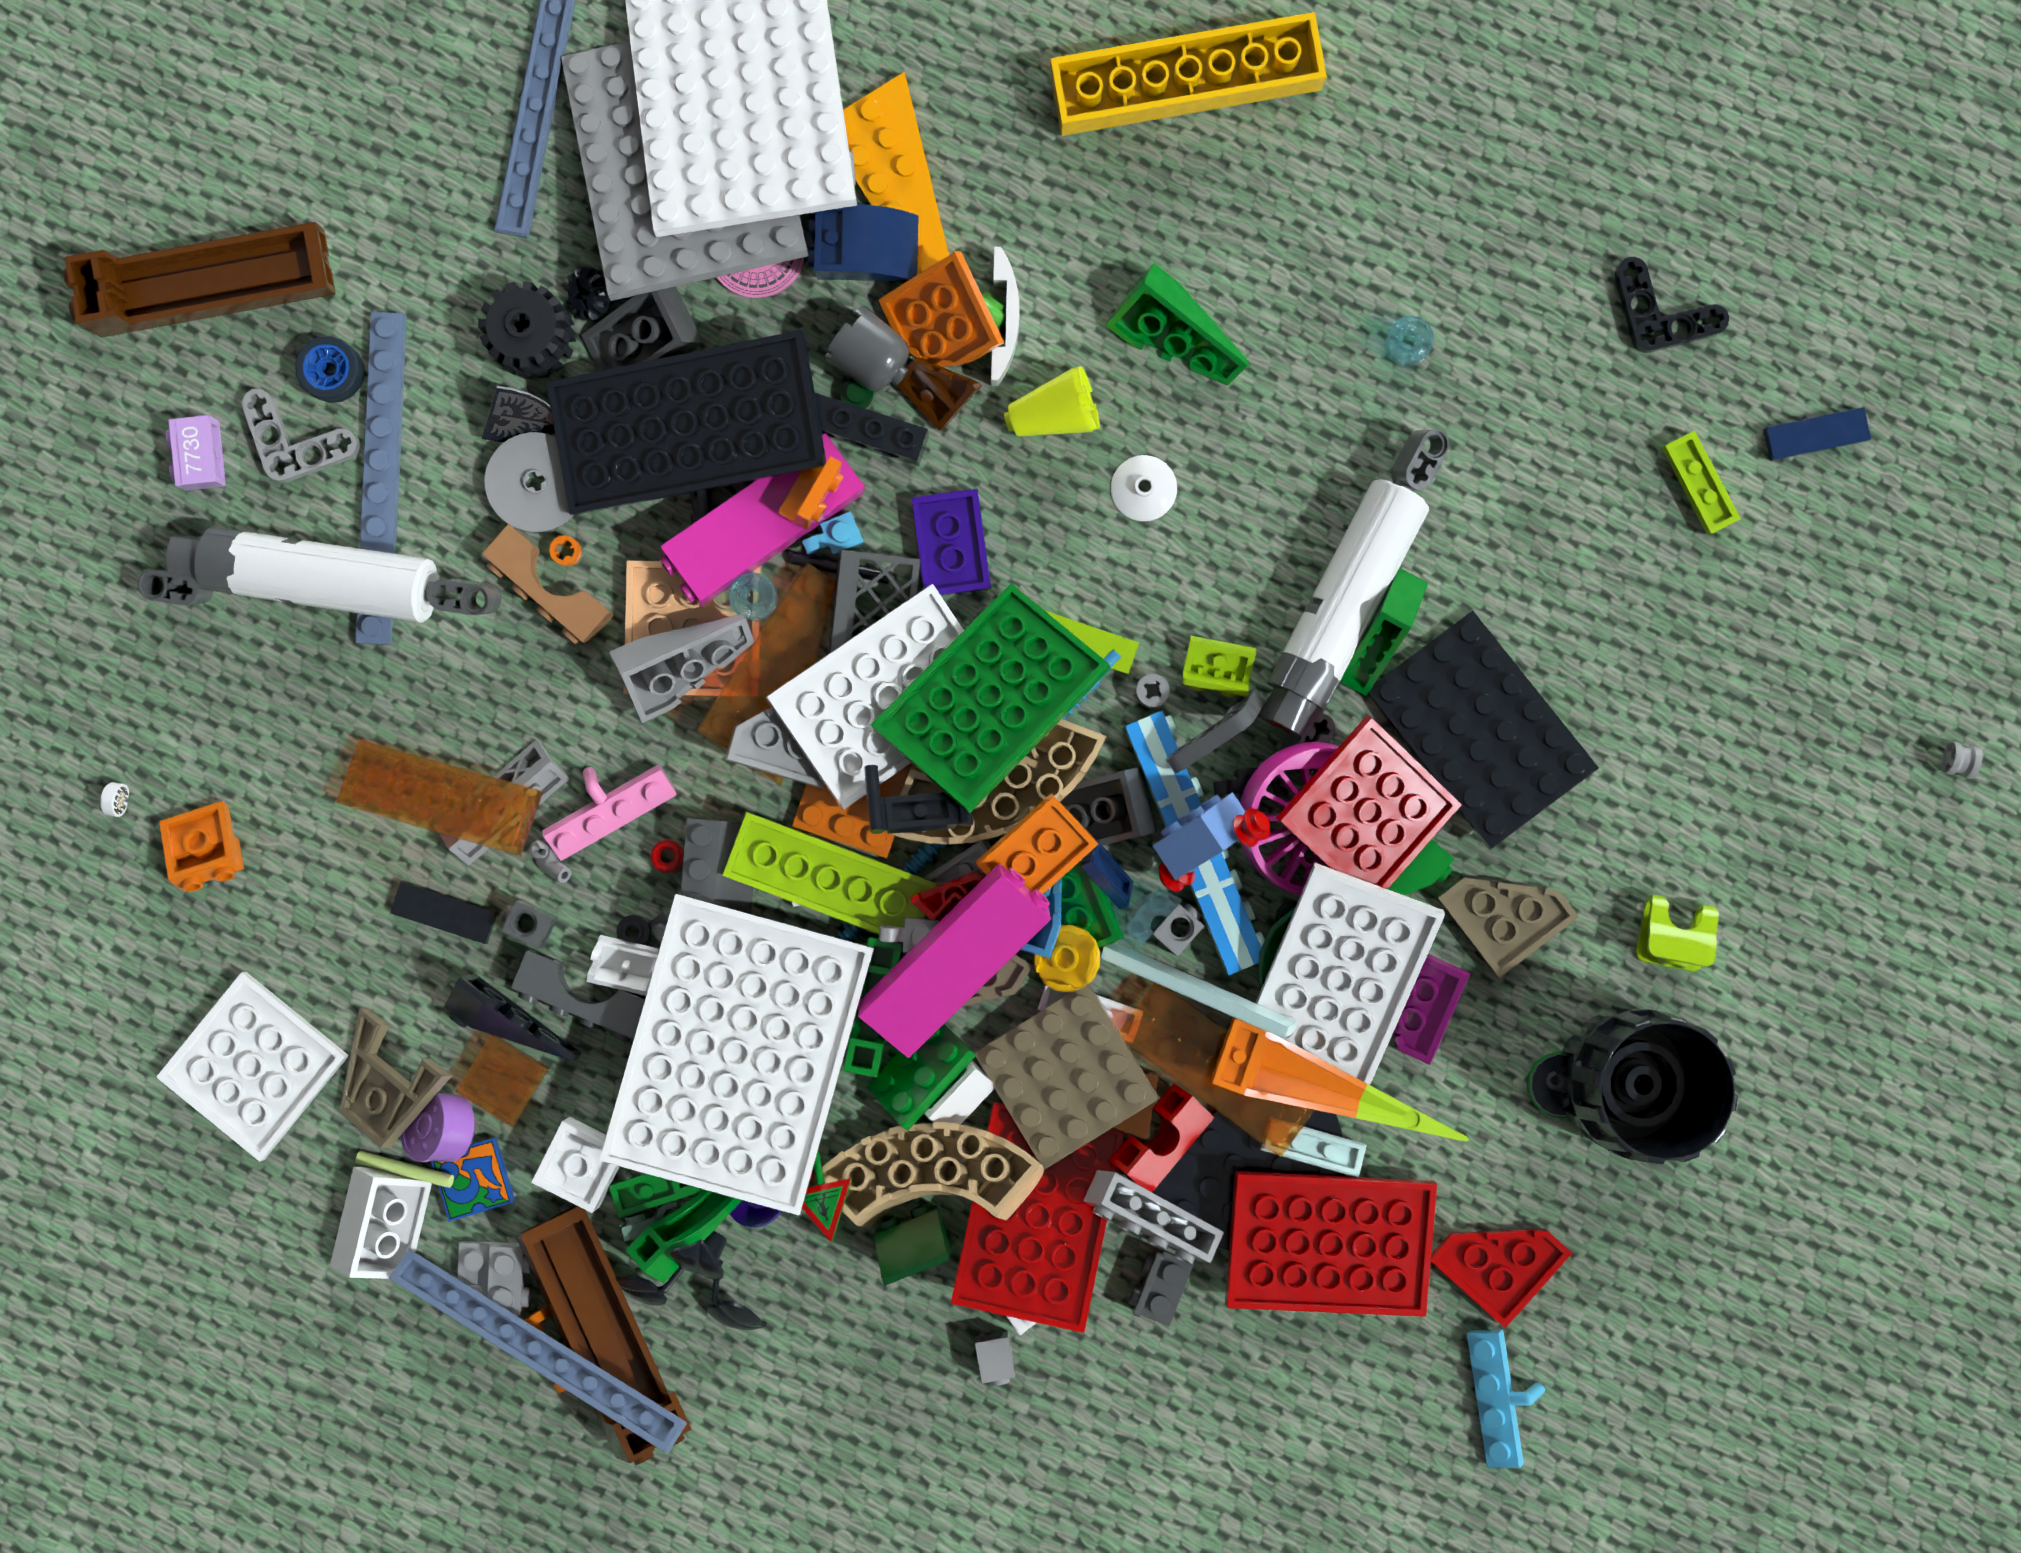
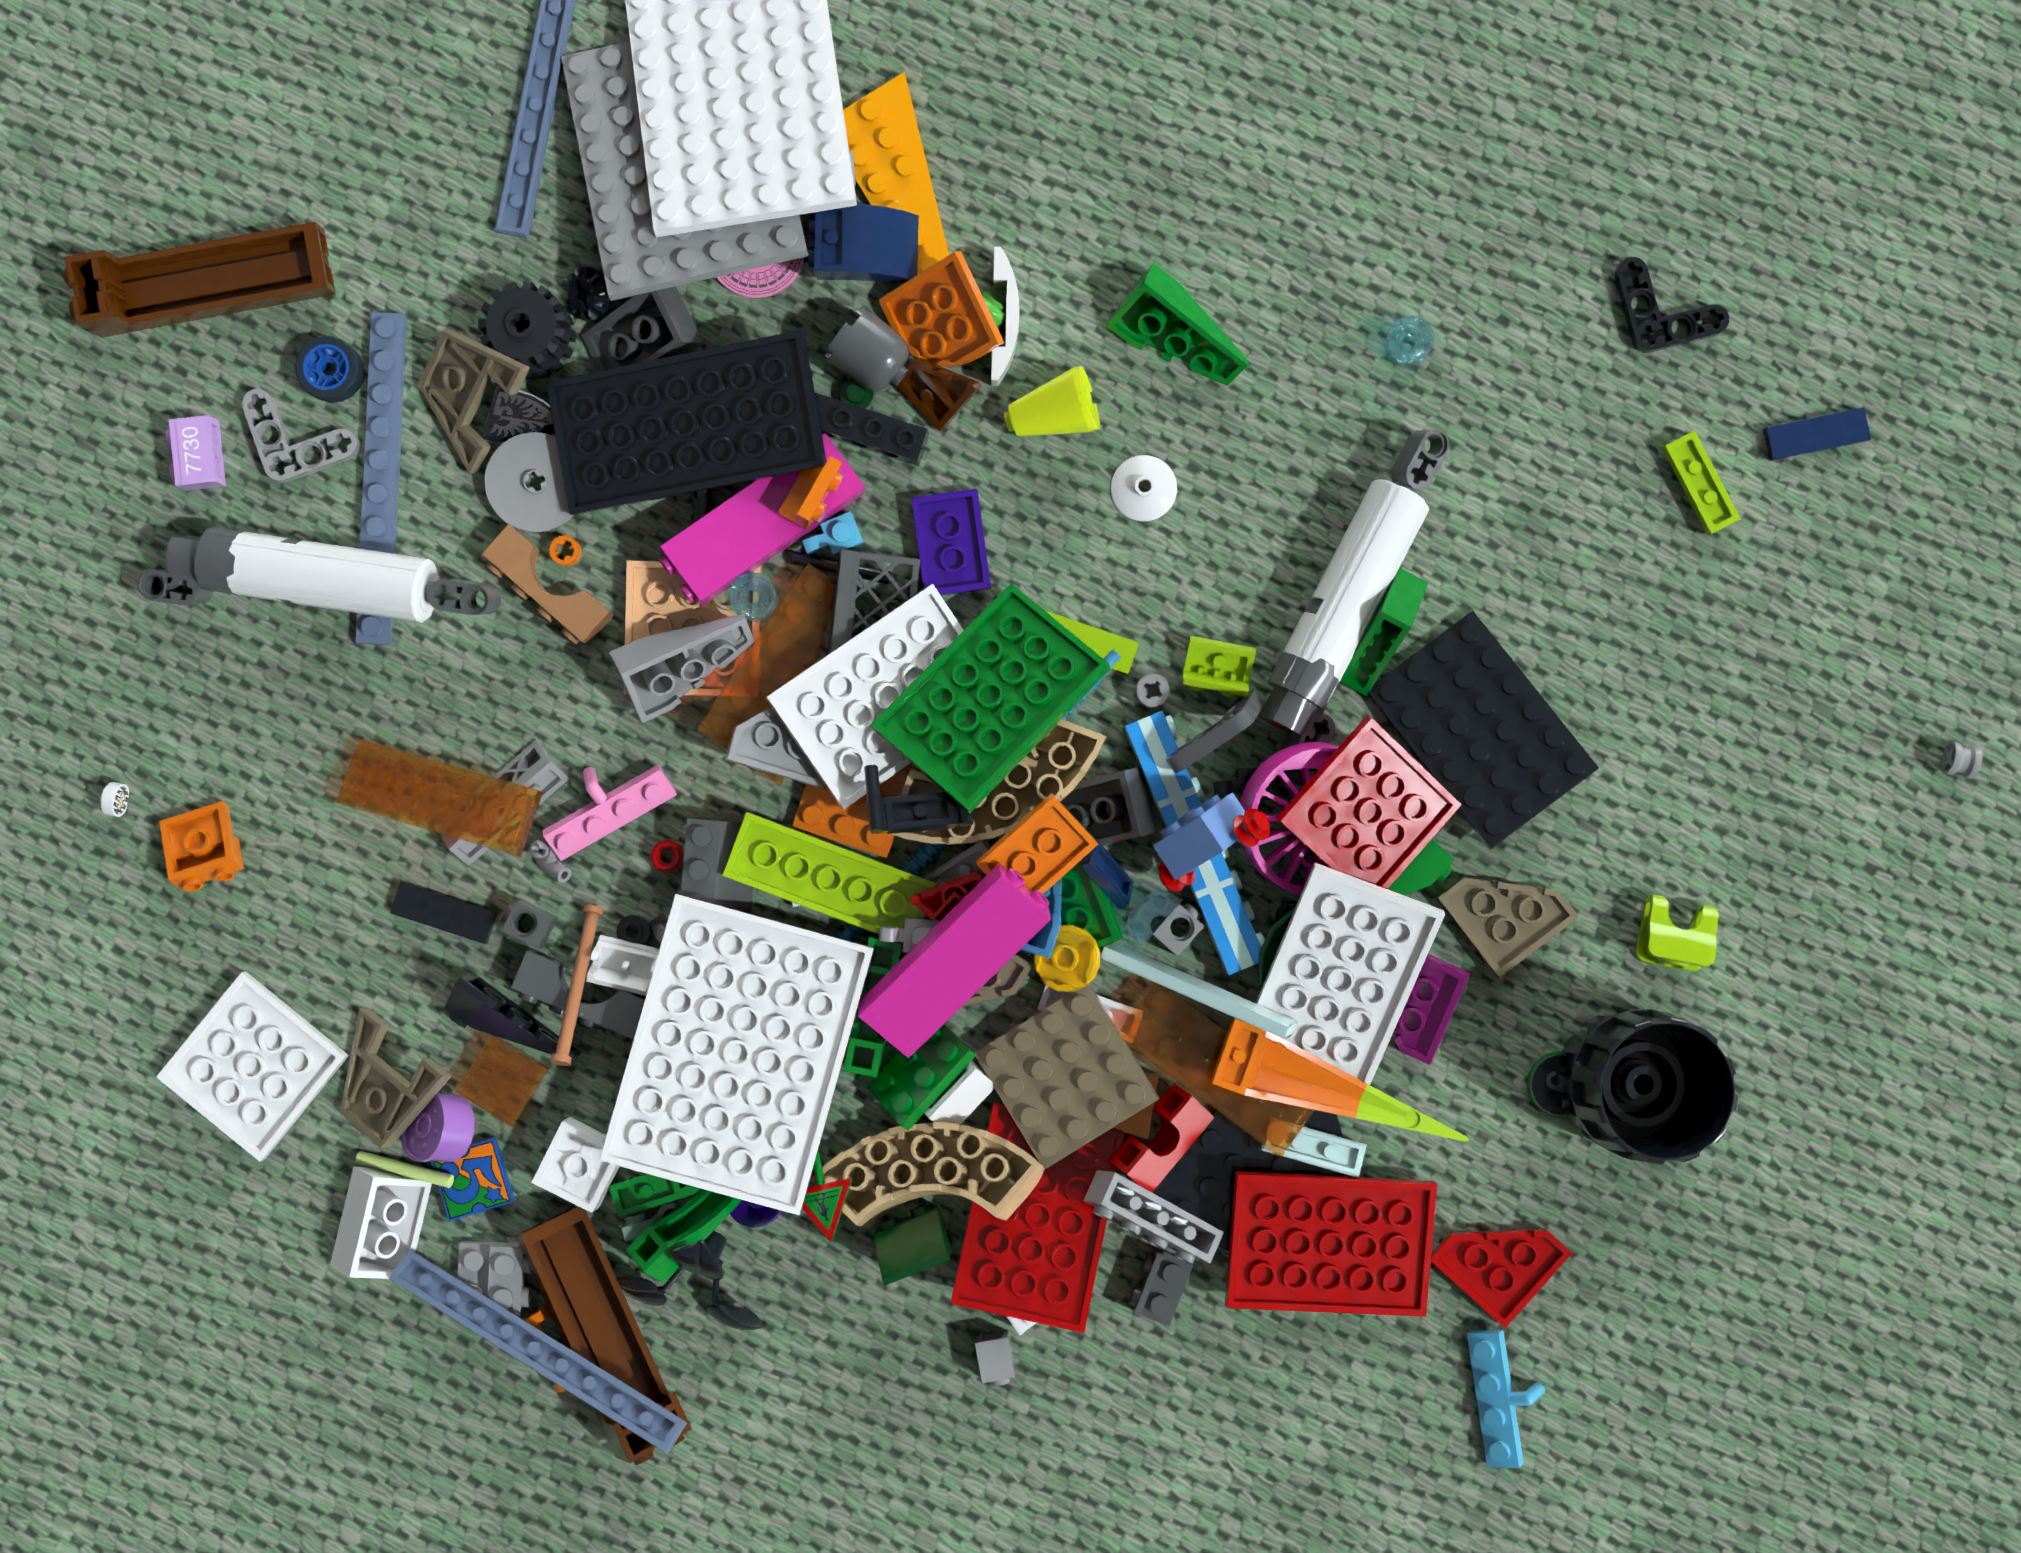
(456, 385): none -> dark tan wing
(561, 1056): none -> nougat bar
(1188, 74): yellow brick -> none

